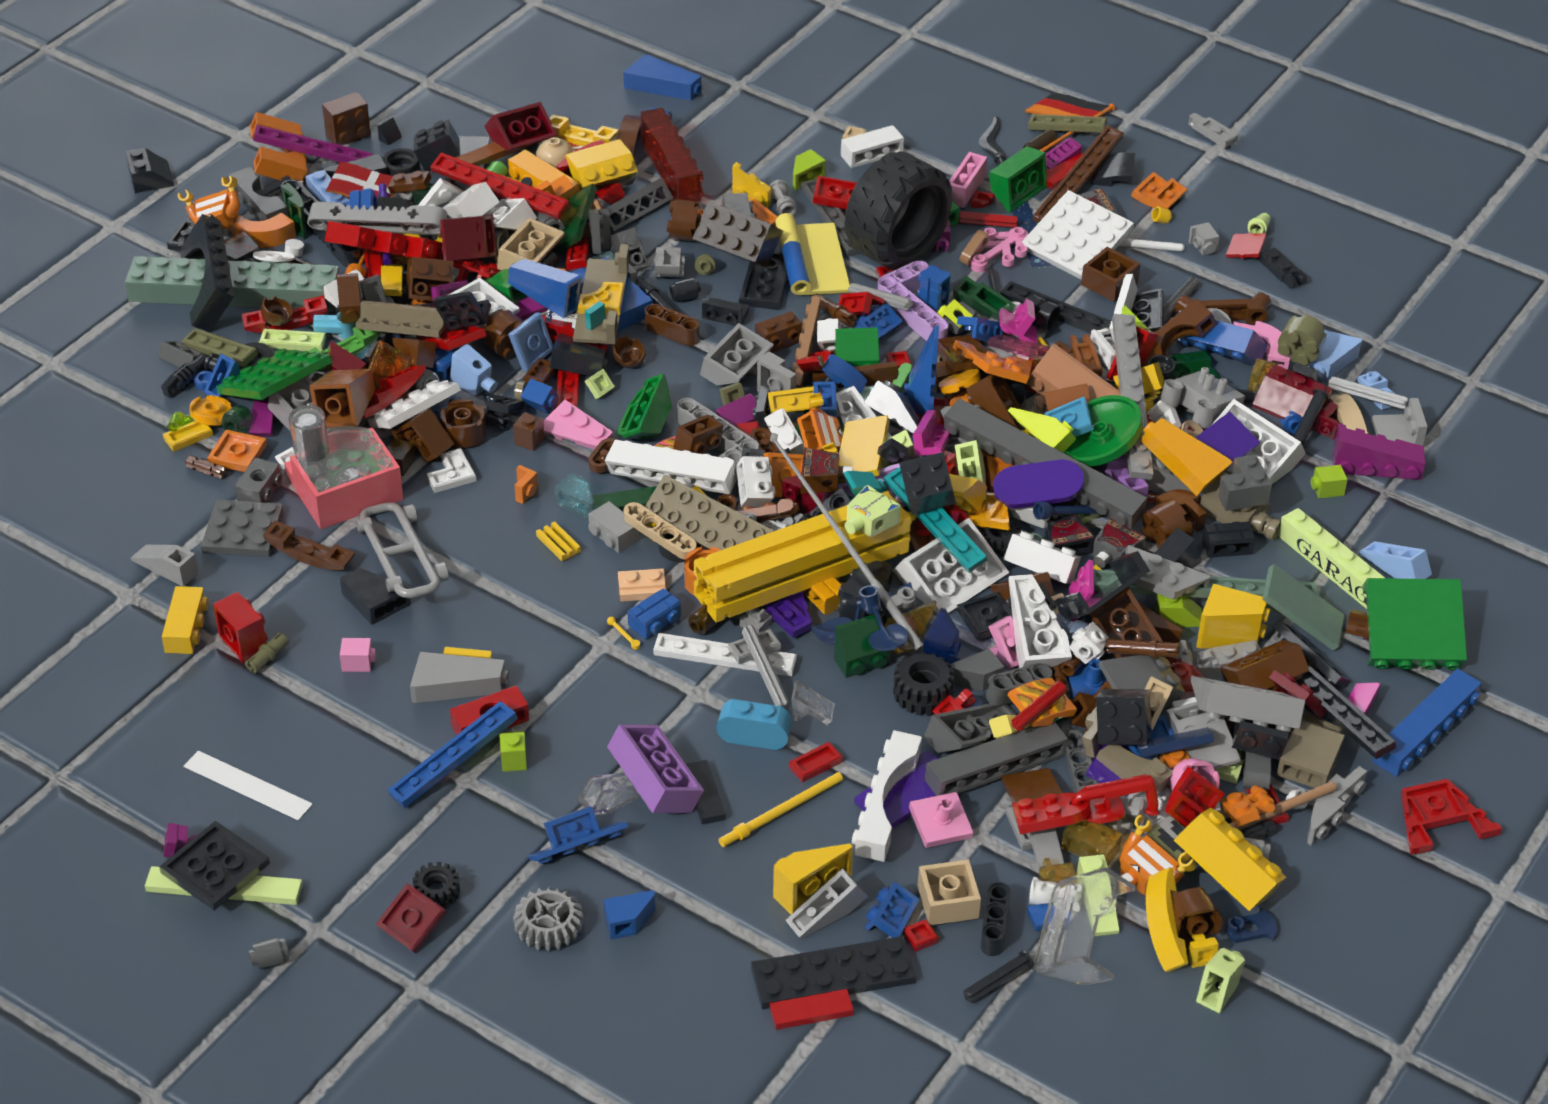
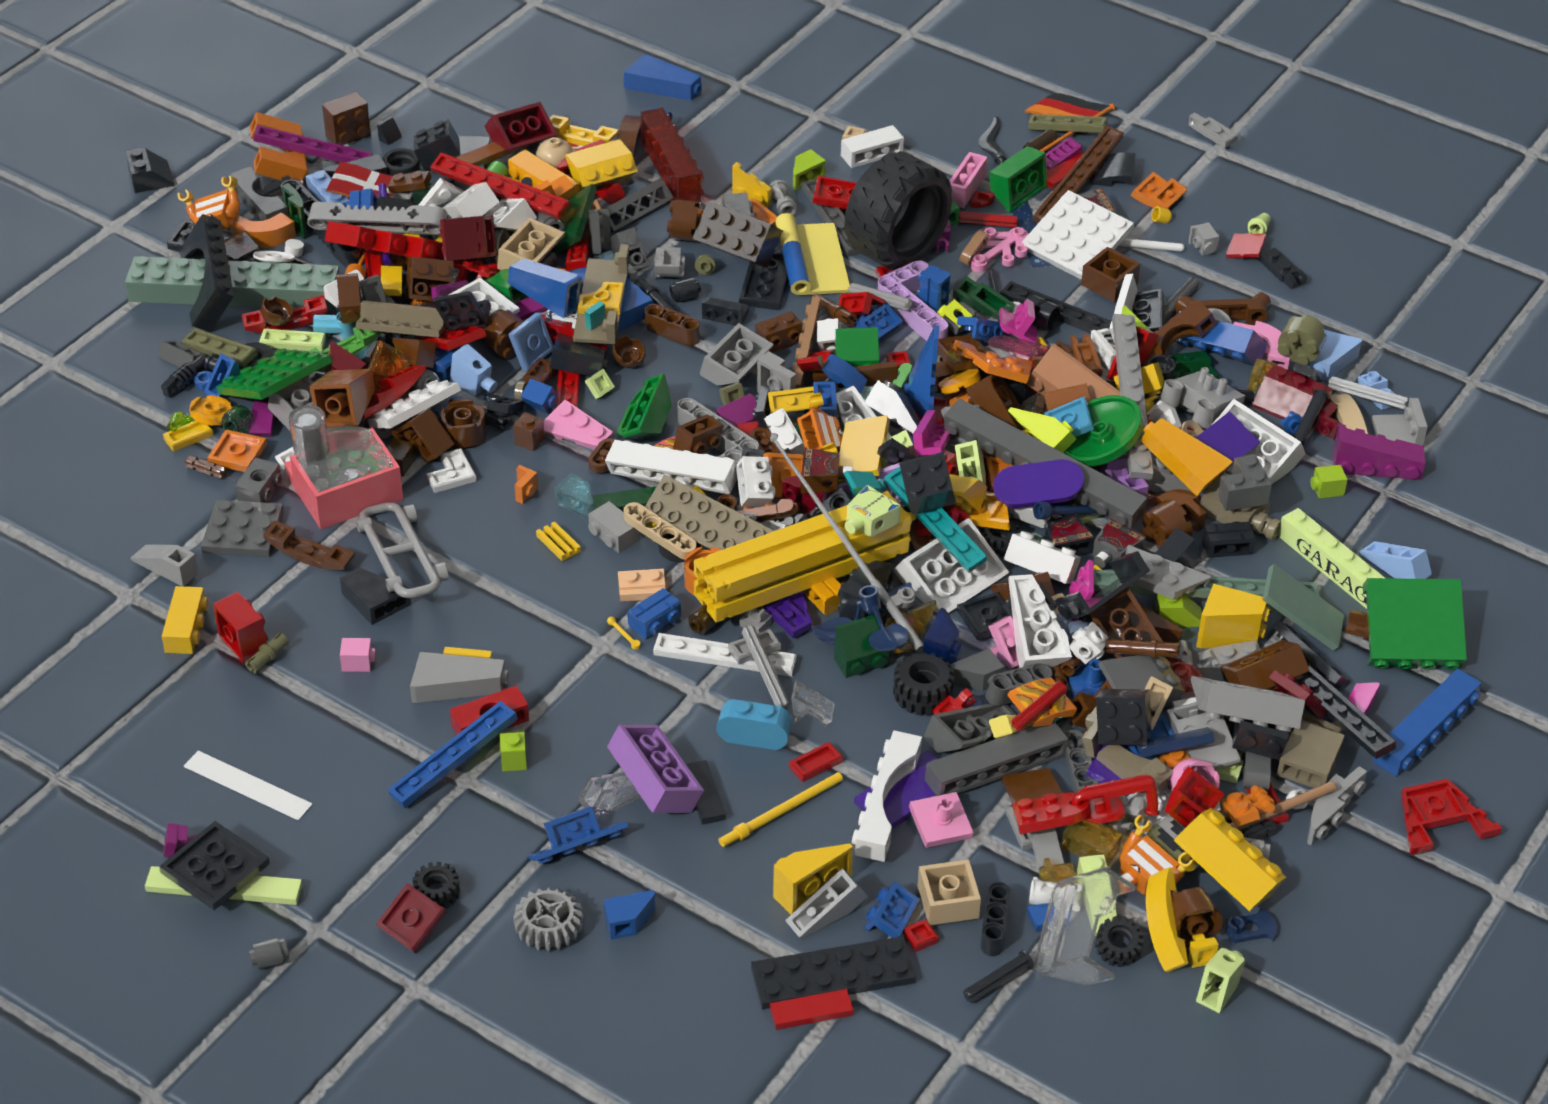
(1116, 954): none -> black tyre

